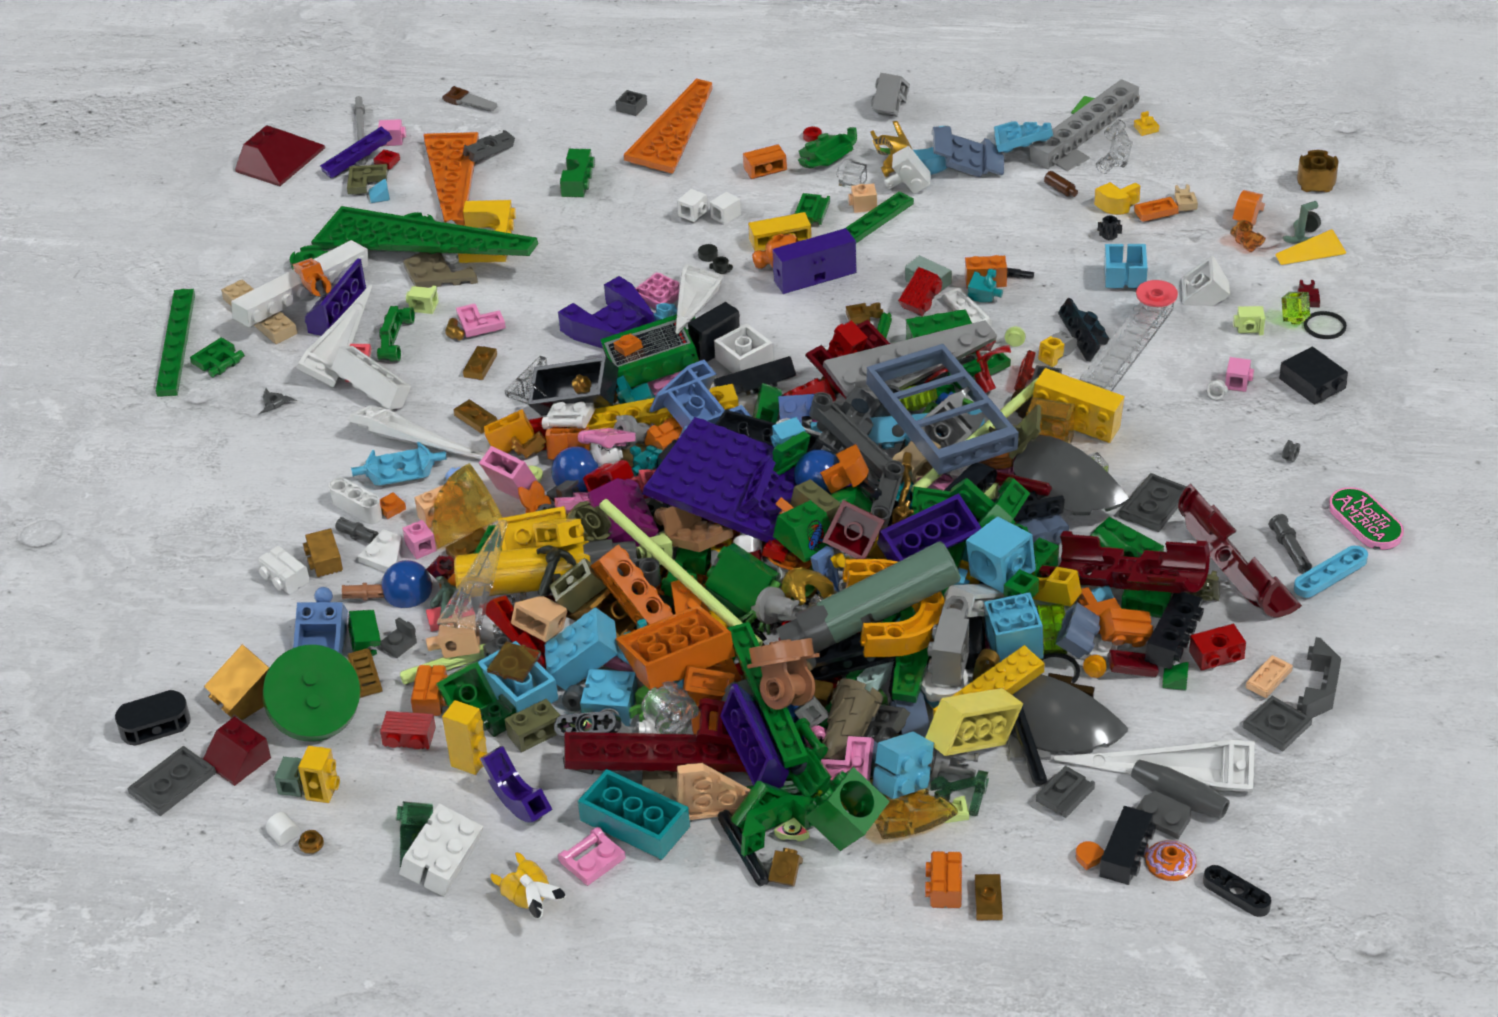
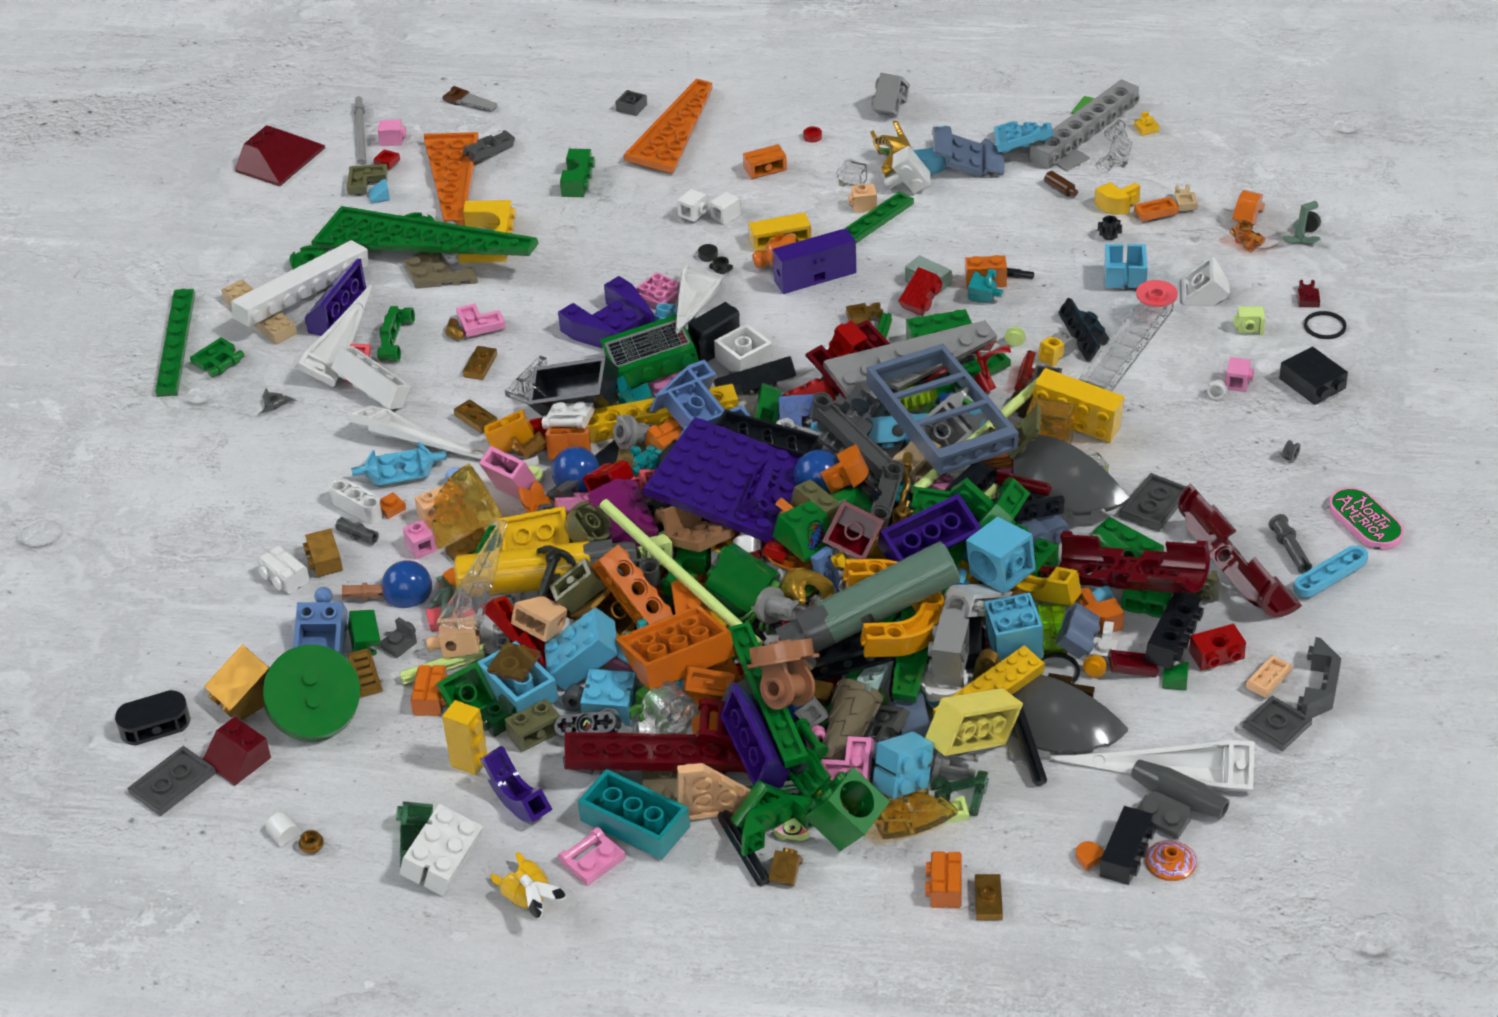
(288, 777): sand green brick -> none
(313, 277): orange plate -> none
(318, 774): yellow brick -> none
(356, 152): dark purple plate -> none
(382, 551): white wing -> none
(407, 729): red brick -> none
(422, 299): yellowish green brick -> none
(442, 567): dark red piece -> none
(563, 532): yellow brick -> none
(581, 384): pearl gold plate -> none
(606, 437): bright pink plate -> none
(606, 455): white head -> none
(627, 344): orange plate -> none
(785, 430): medium azure brick -> none
(789, 452): green plate -> none
(814, 206): green plate -> none
(827, 148): green plate -> none
(958, 300): white tile -> none
(1021, 583): green brick -> none
(1065, 791): dark grey plate -> none
(1125, 626): orange brick -> none
(1242, 900): black beam -> none
(1295, 307): clear neon green brick -> none
(1317, 171): pearl gold brick -> none
(1317, 247): yellow sticker -> none

